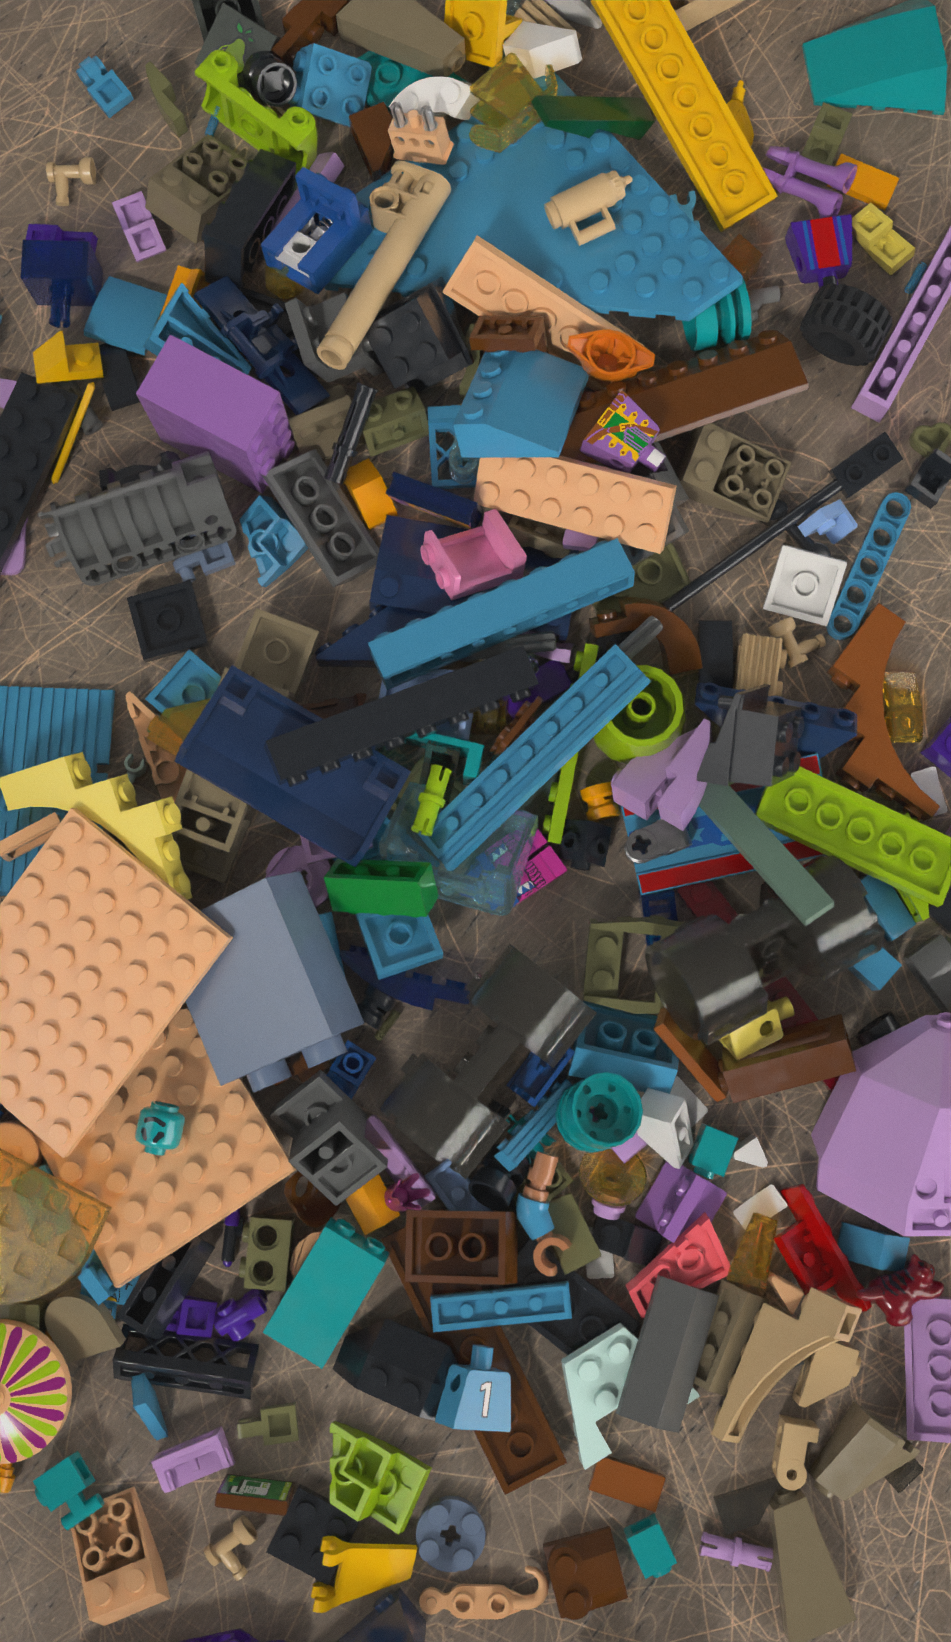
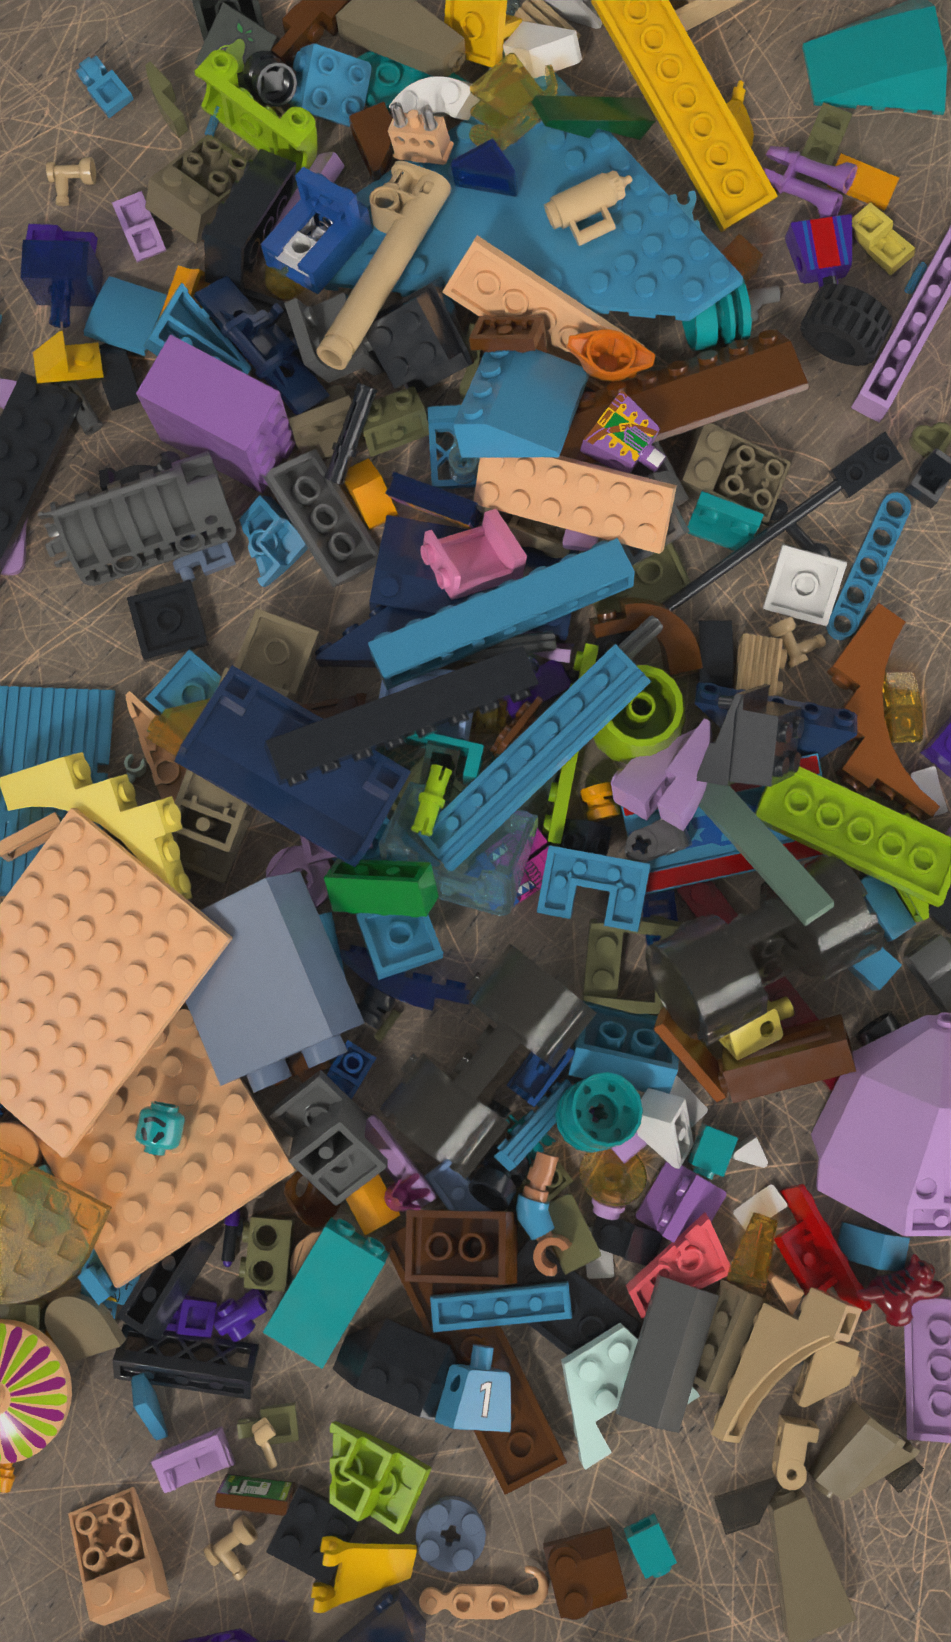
(65, 1484): teal brick -> none
(73, 432): yellow axle -> none
(262, 1433): none -> tan hand
(485, 170): none -> clear blue slope
(573, 868): none -> dark azure plate
(627, 1482): dark orange tile -> none
(723, 521): none -> teal bracket
(736, 1551): lavender pin -> none
(830, 520): light blue bracket -> none

